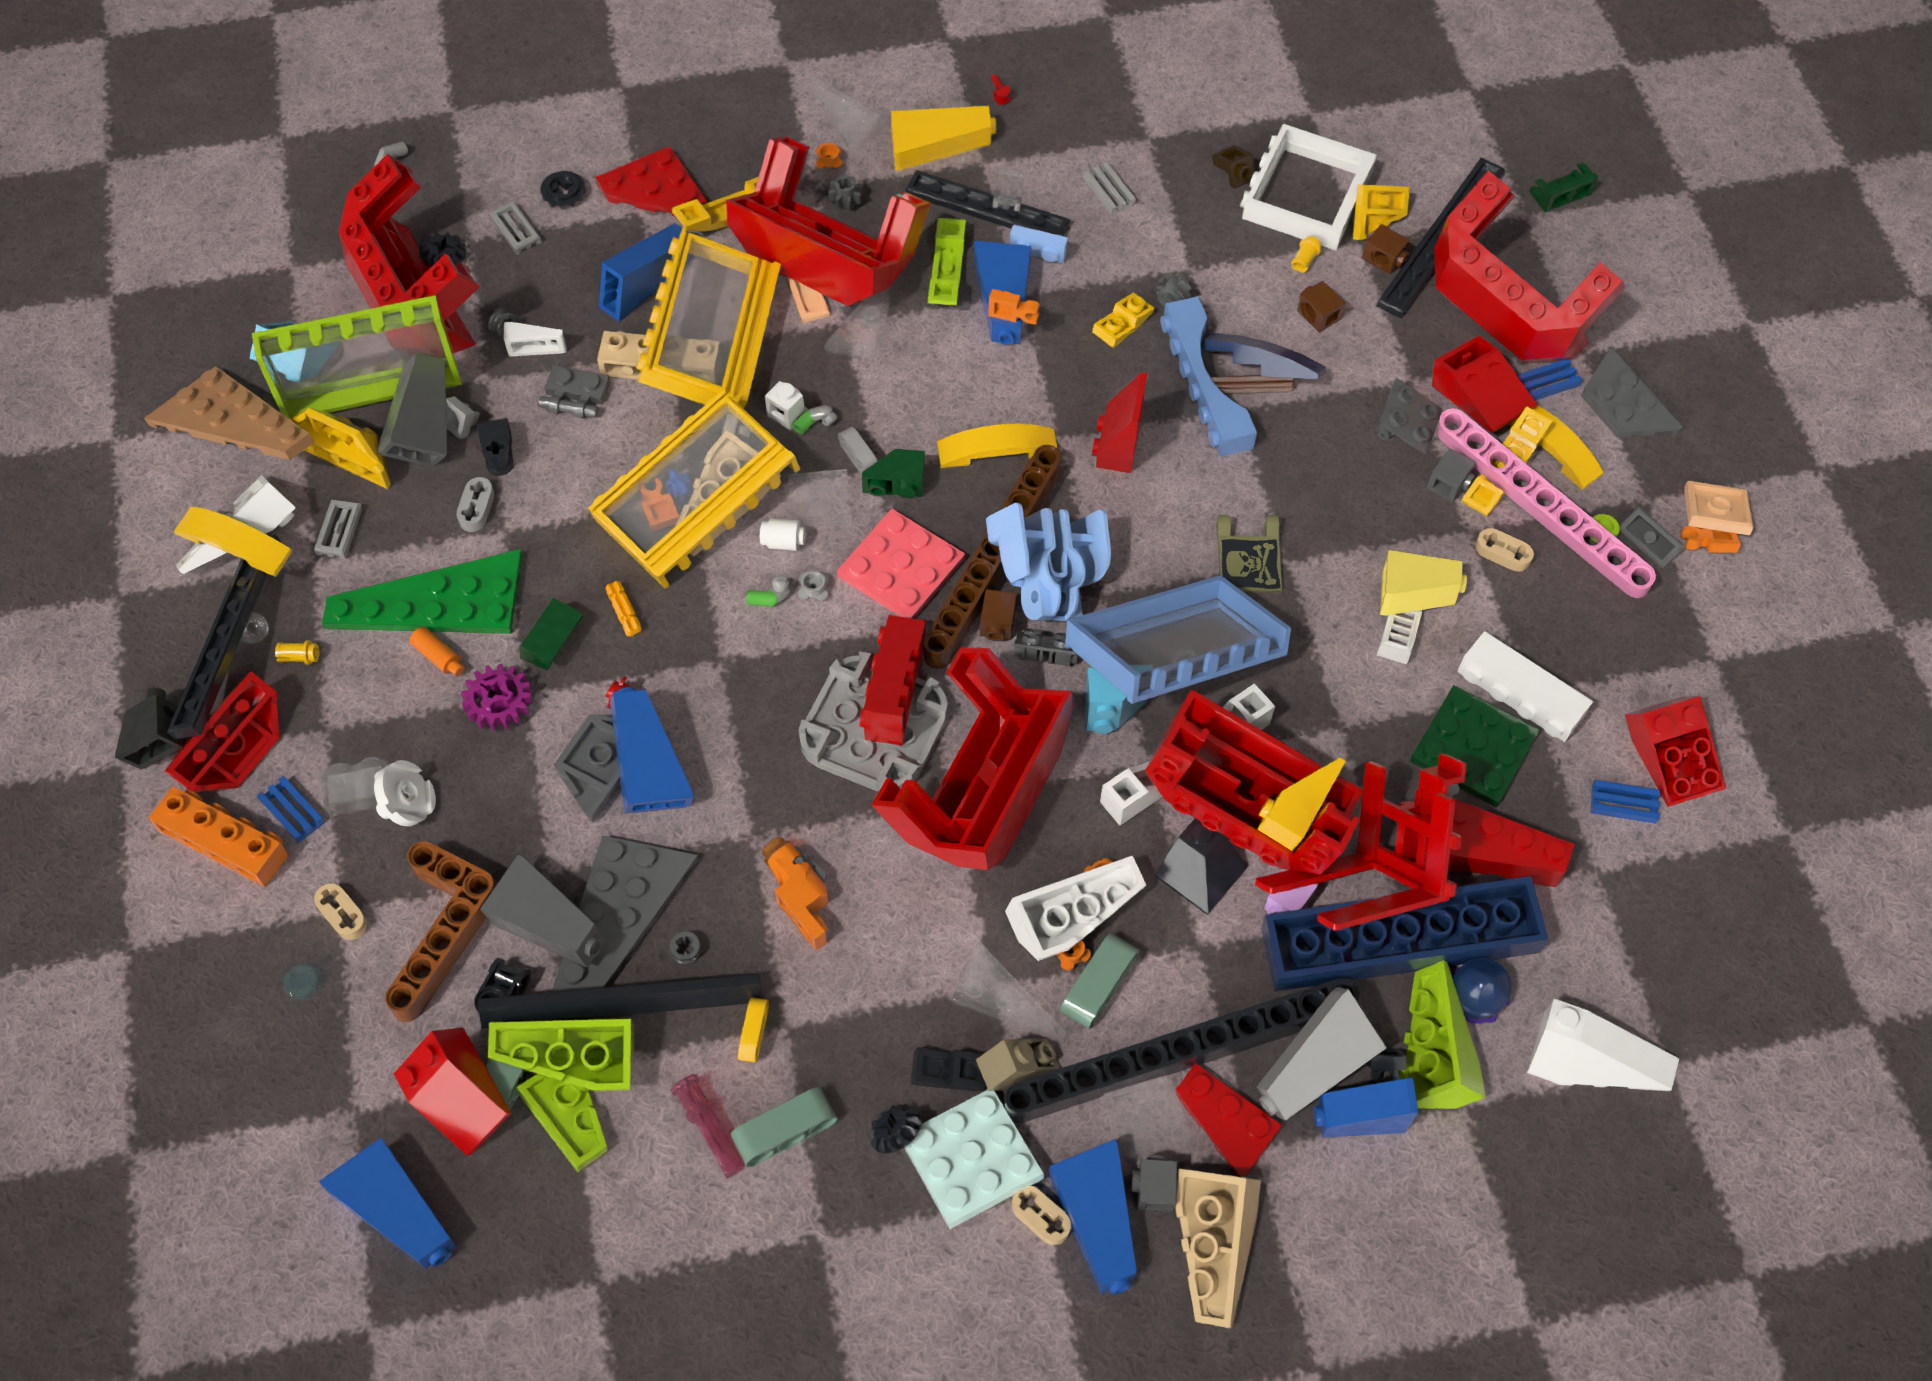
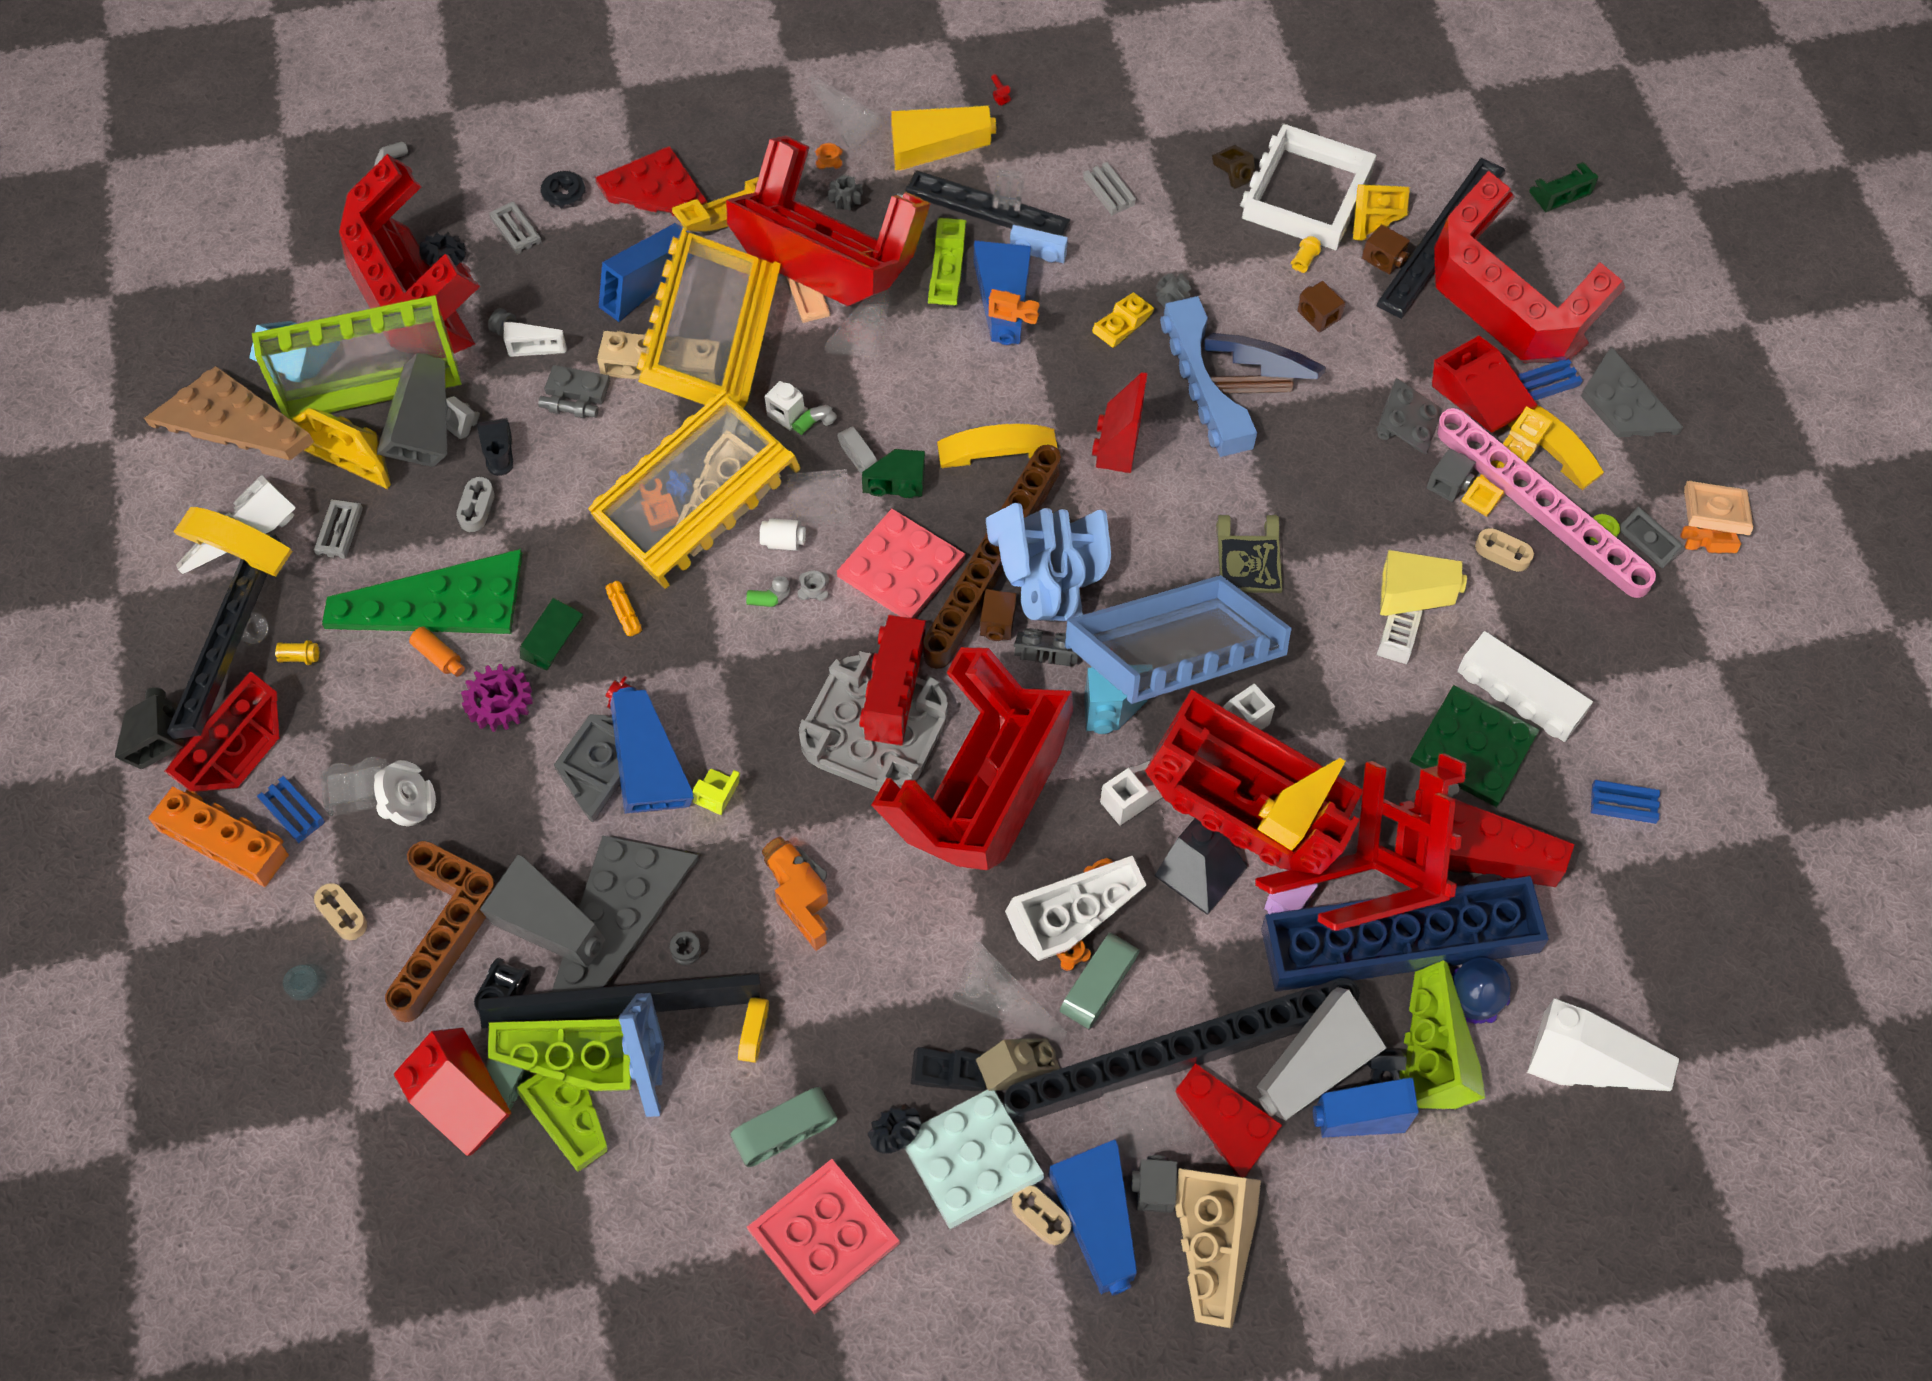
(388, 1201): blue slope -> none
(645, 1047): none -> medium blue wing
(703, 1108): clear pink pin -> none
(715, 790): none -> neon yellow panel
(823, 1236): none -> coral plate
(1677, 749): red slope -> none

